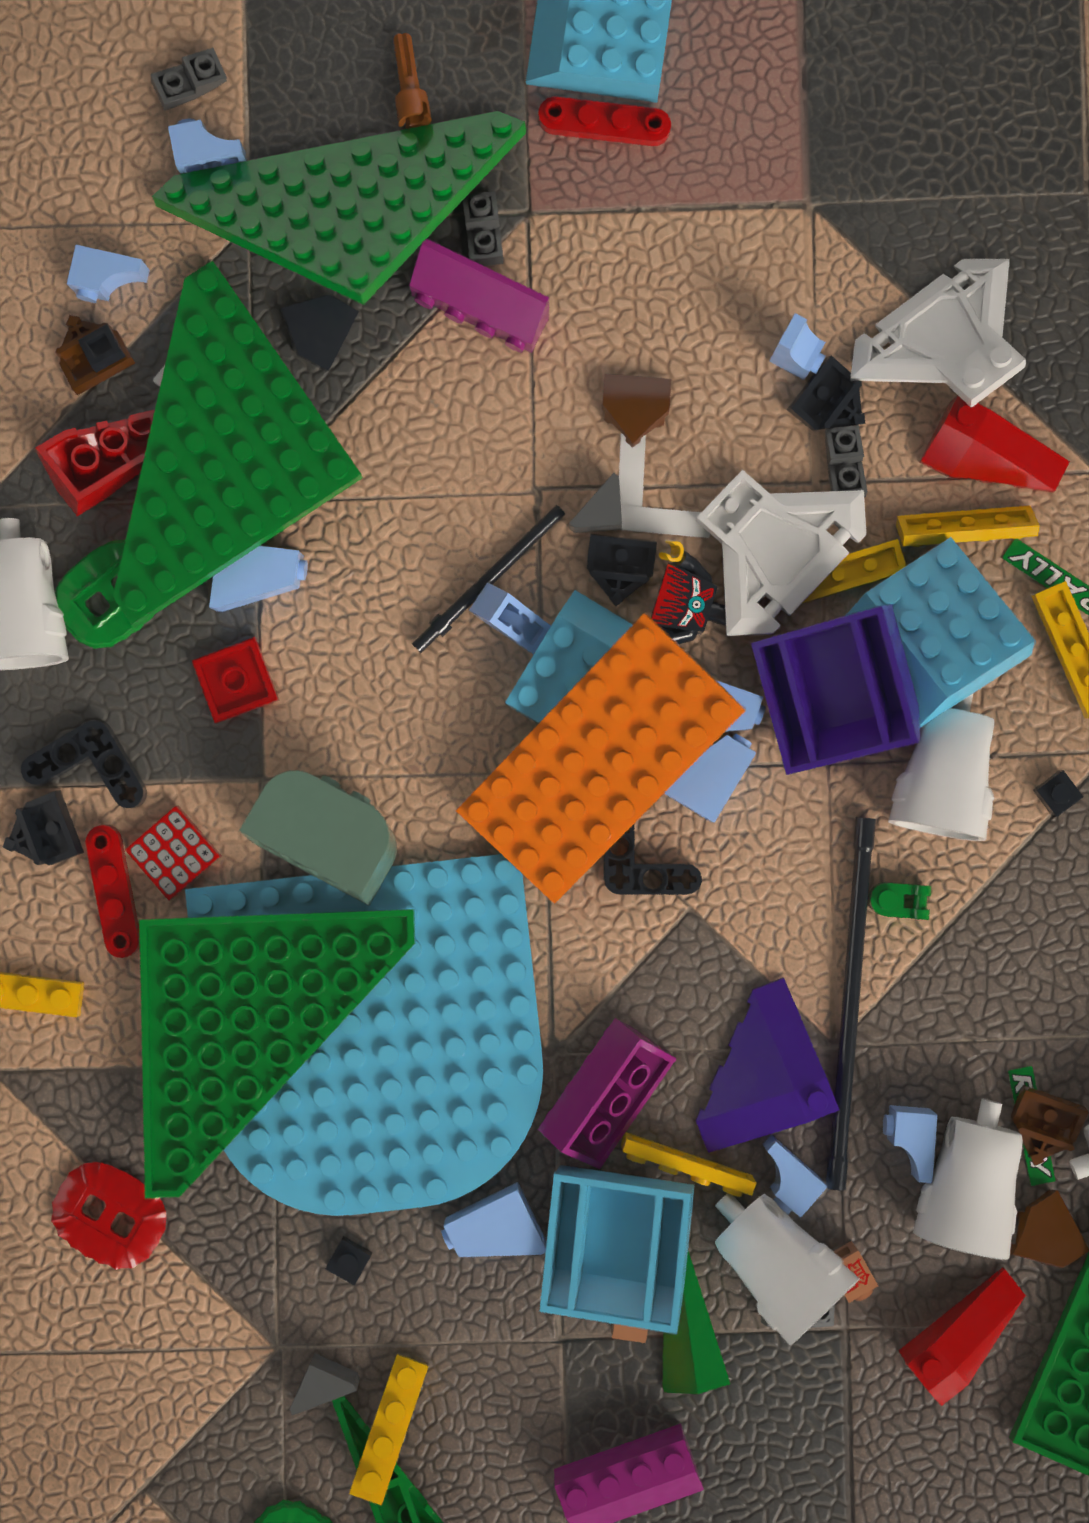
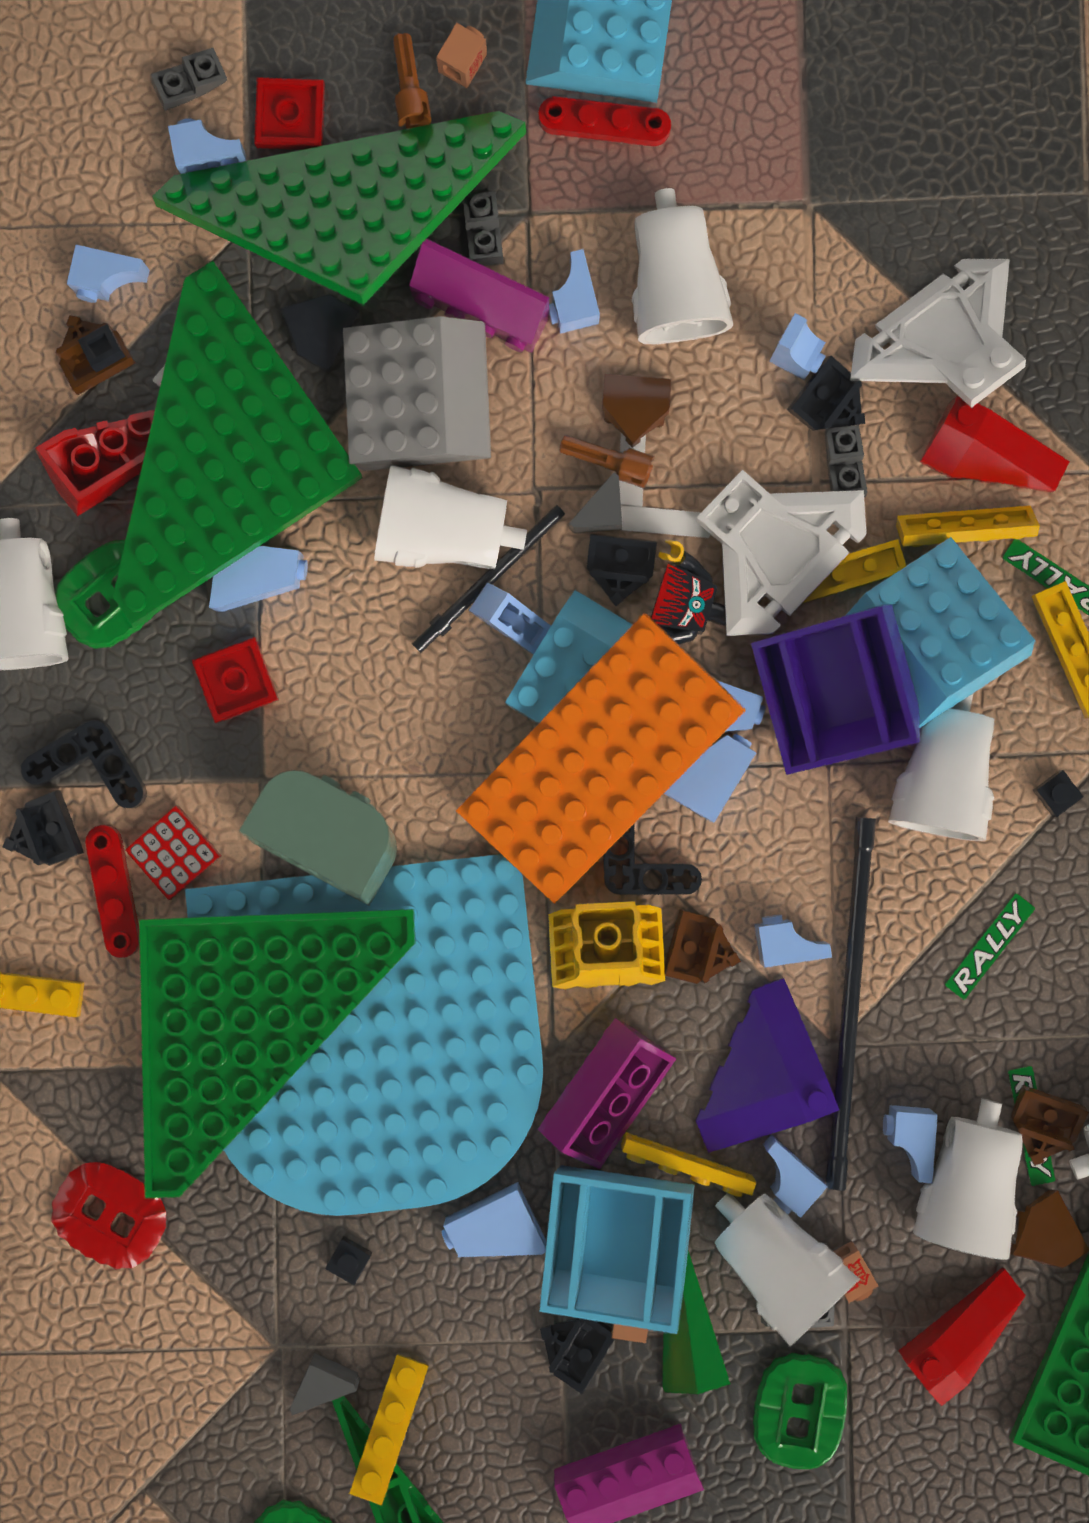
(289, 113): none -> red tile
(417, 393): none -> light grey slope
(441, 523): none -> white torso
(462, 54): none -> nougat brick
(575, 302): none -> light blue arch
(576, 1350): none -> black slope
(606, 945): none -> yellow slope
(631, 465): none -> dark orange piece
(678, 279): none -> white torso
(698, 949): none -> reddish brown slope
(781, 945): none -> light blue arch
(824, 1413): none -> green piece
(888, 900): green plate -> none
(990, 946): none -> sticker

